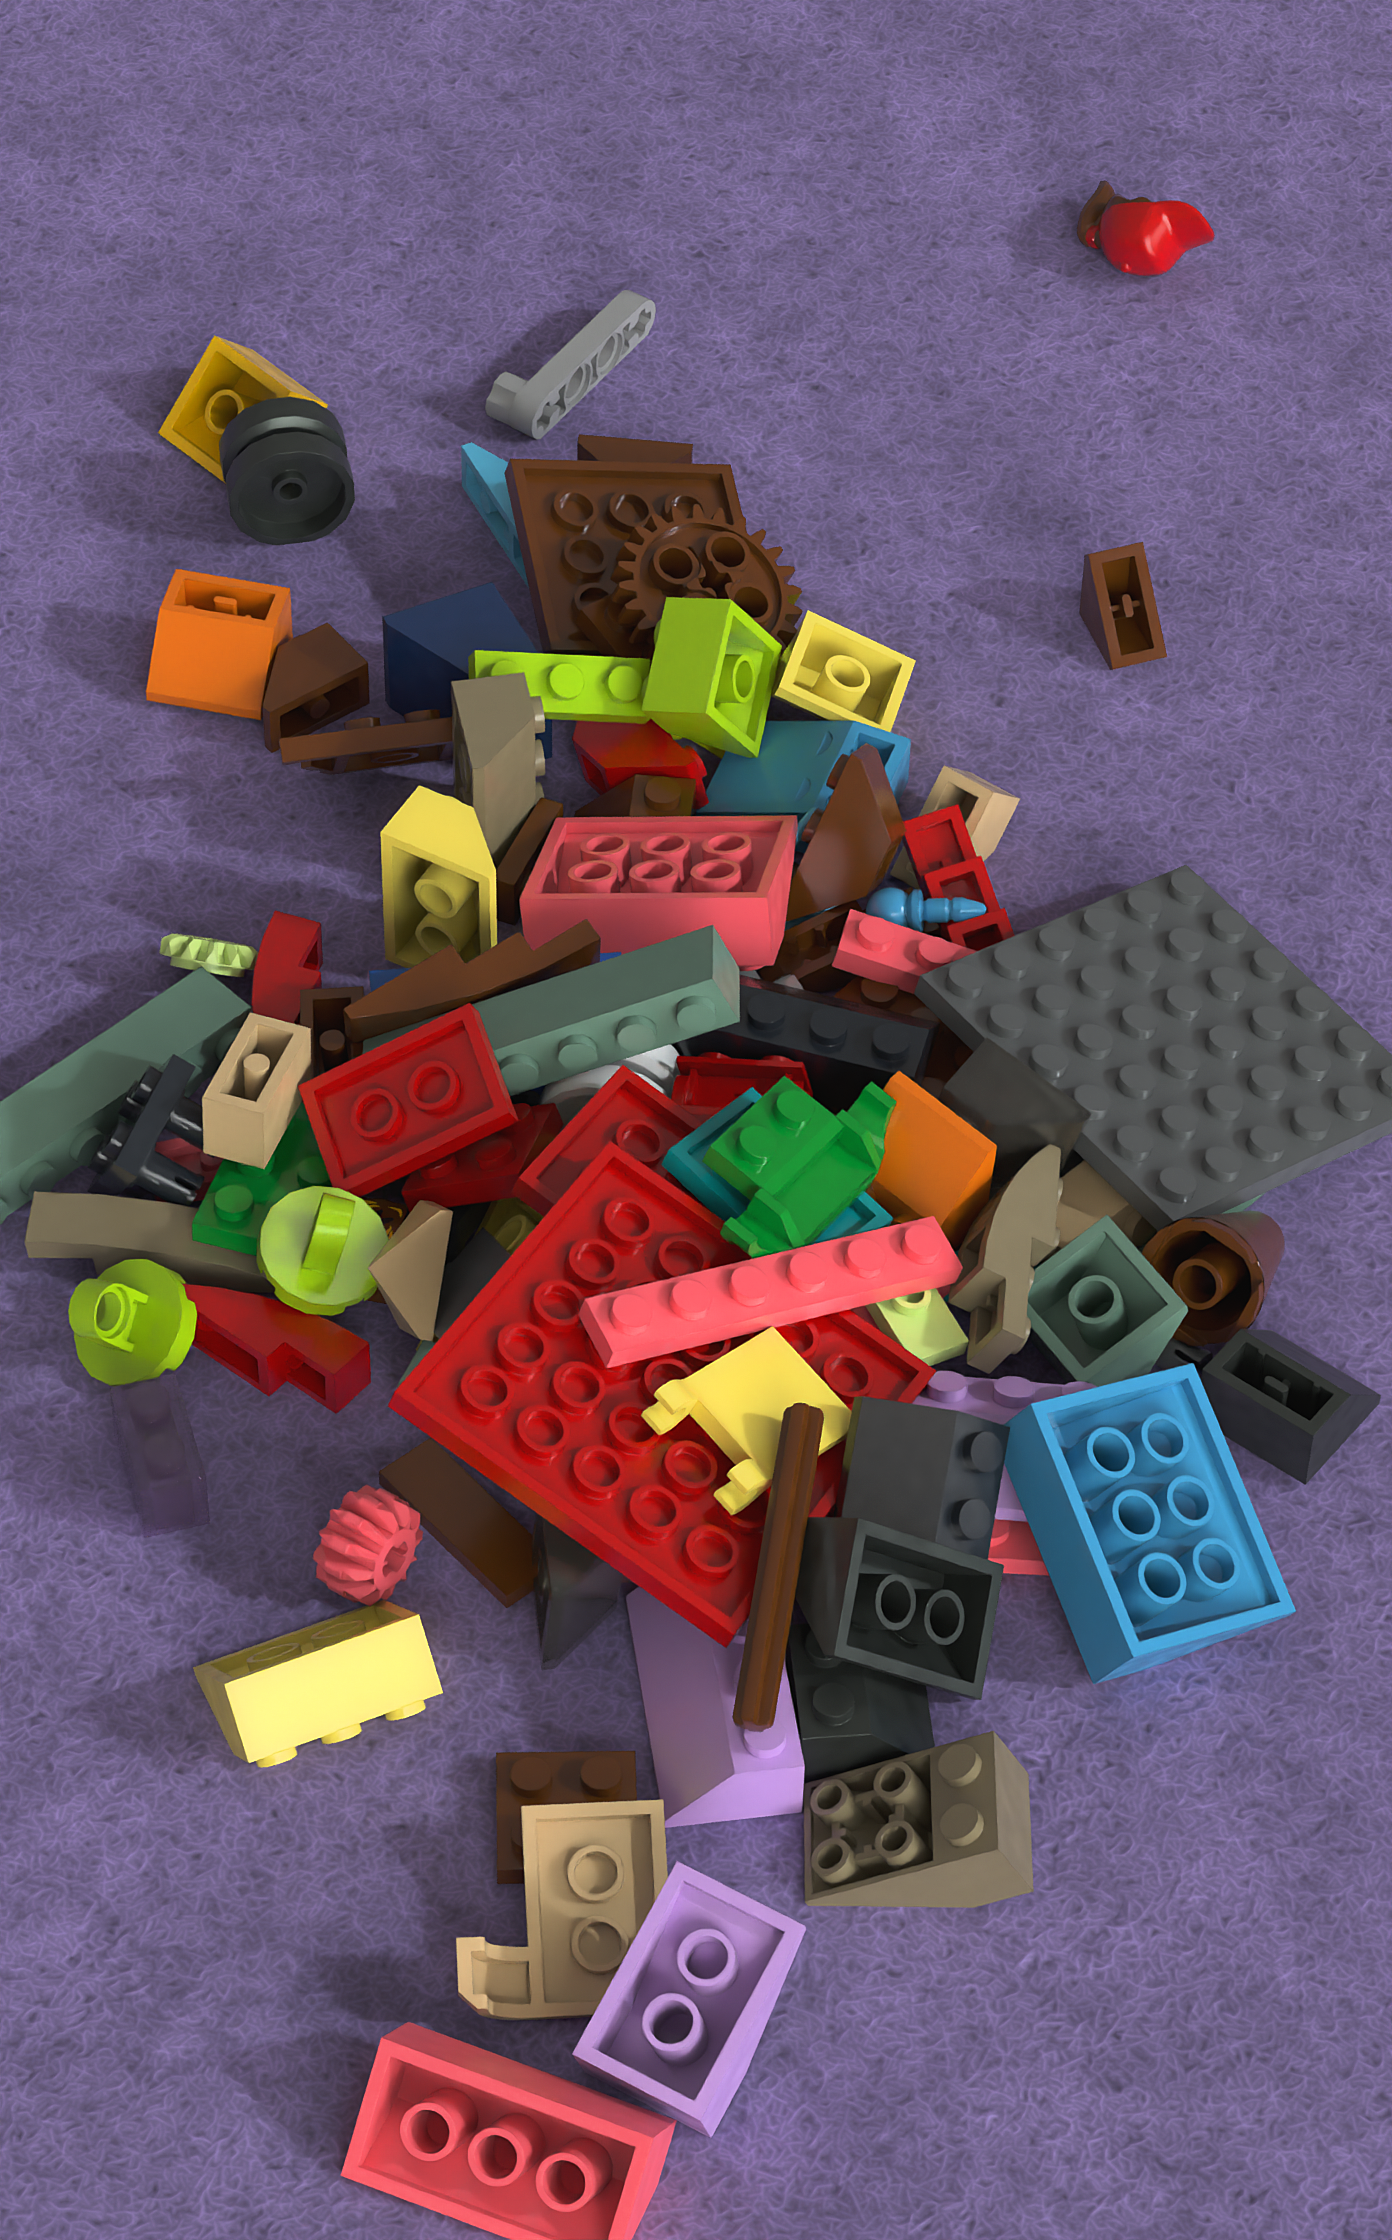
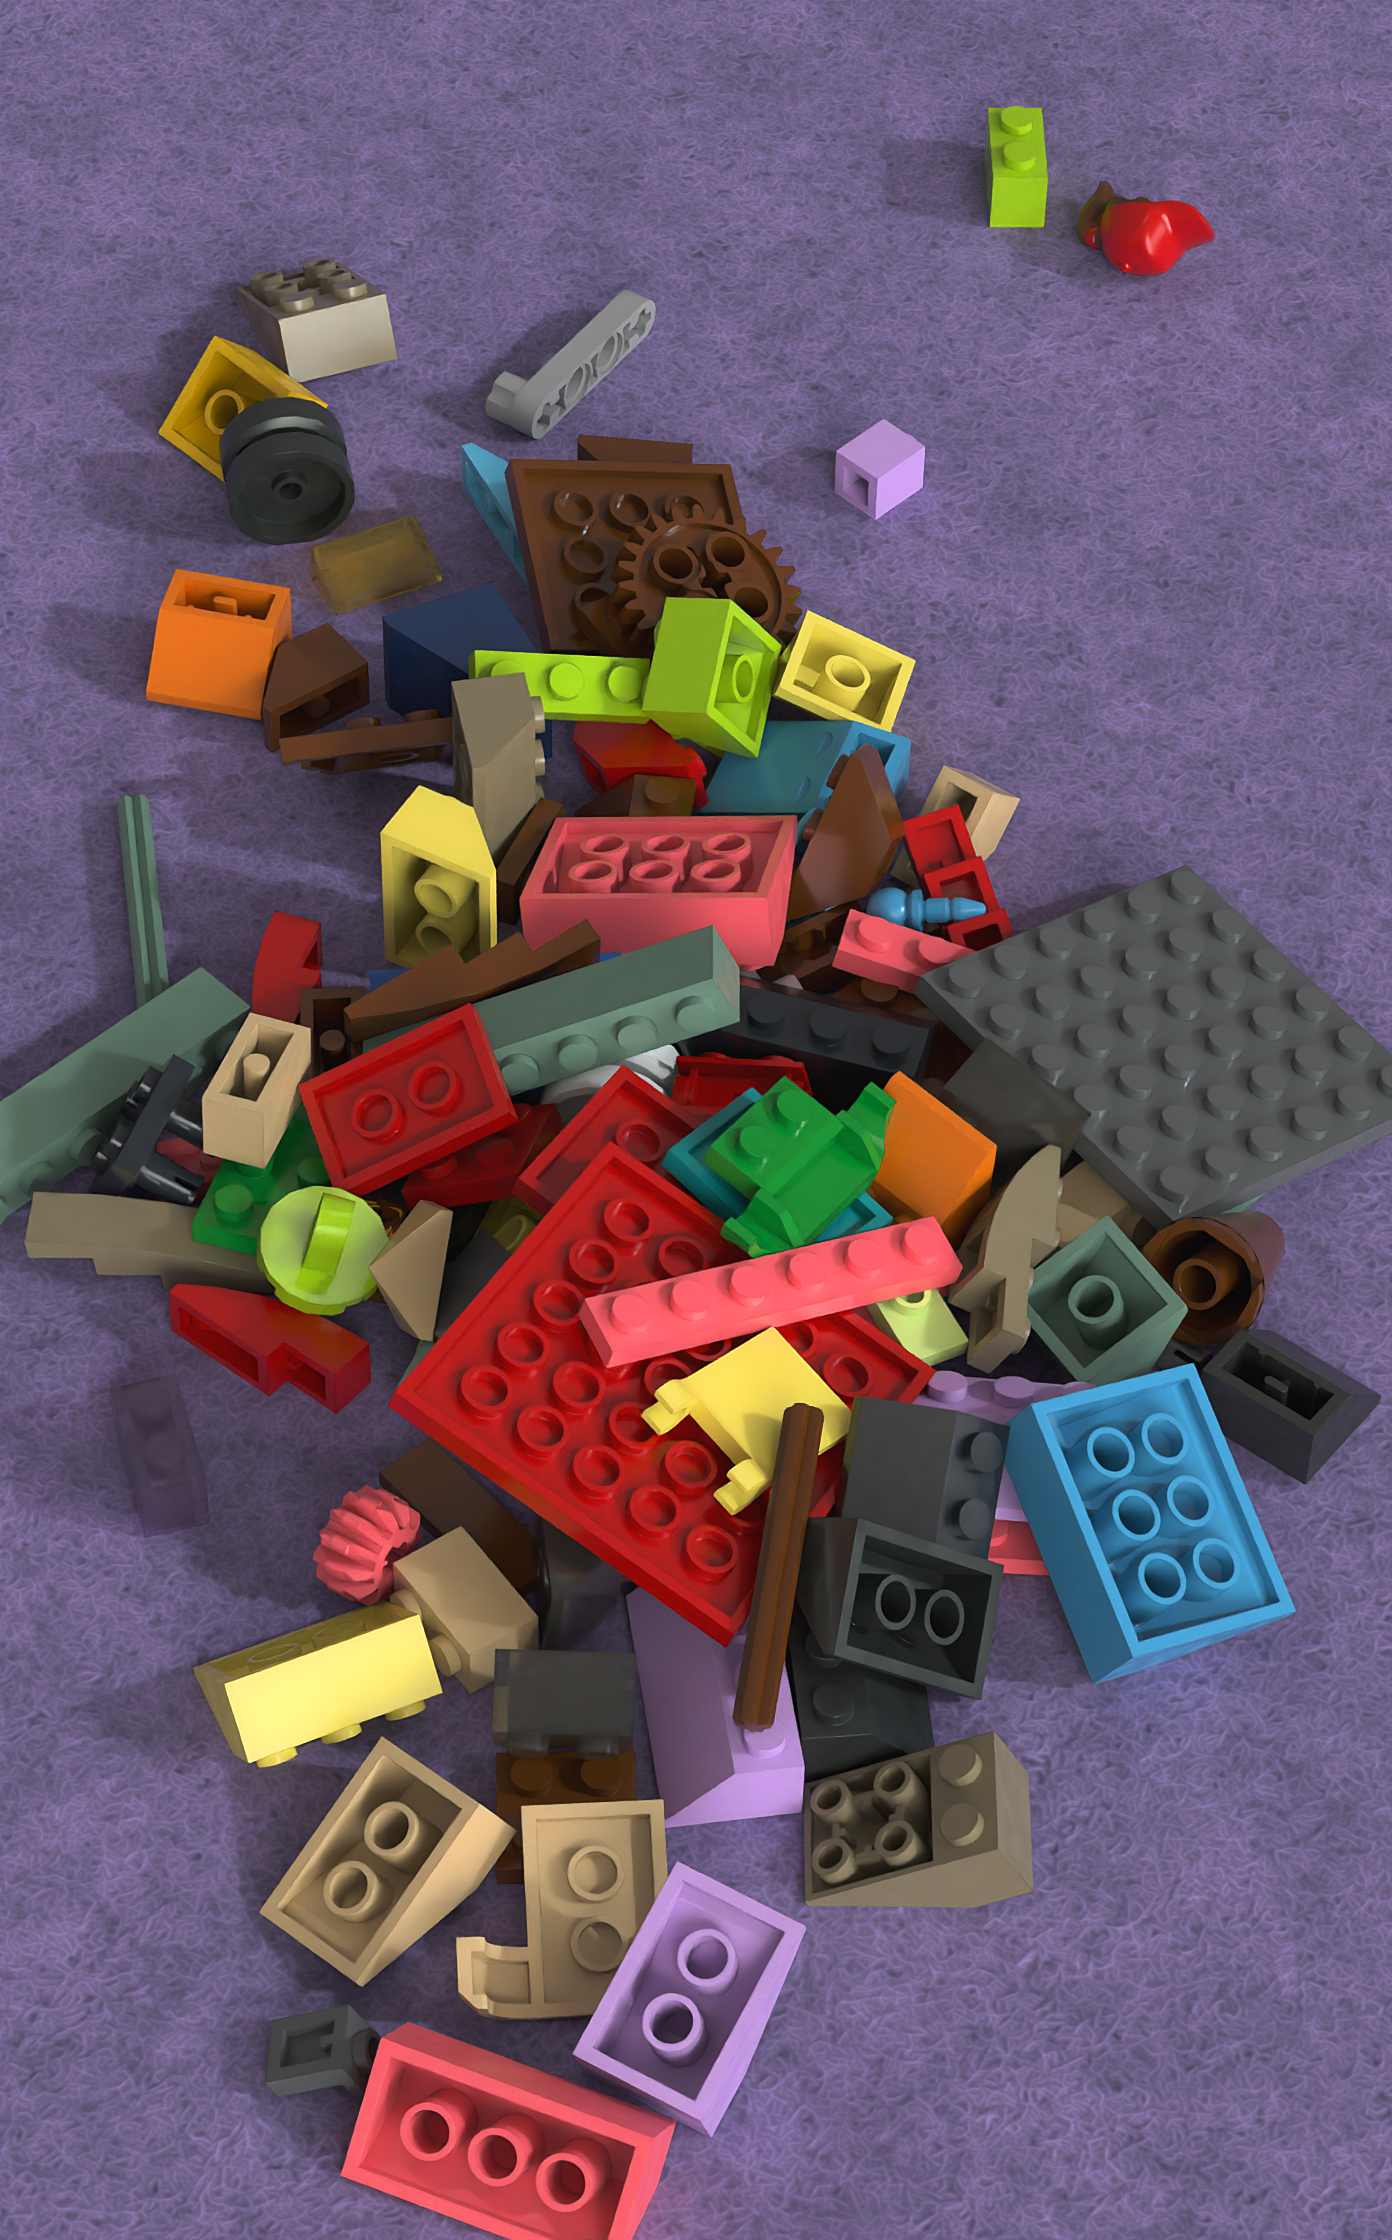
(132, 1322): lime tile -> none
(142, 898): none -> sand green axle
(212, 954): yellowish green gear -> none
(319, 319): none -> dark tan slope
(321, 2052): none -> dark grey bracket
(374, 565): none -> clear yellow slope
(386, 1864): none -> tan slope
(463, 1607): none -> tan brick
(564, 1702): none -> clear smoke slope
(879, 469): none -> lavender brick
(1015, 167): none -> lime brick
(1121, 606): reddish brown slope -> none

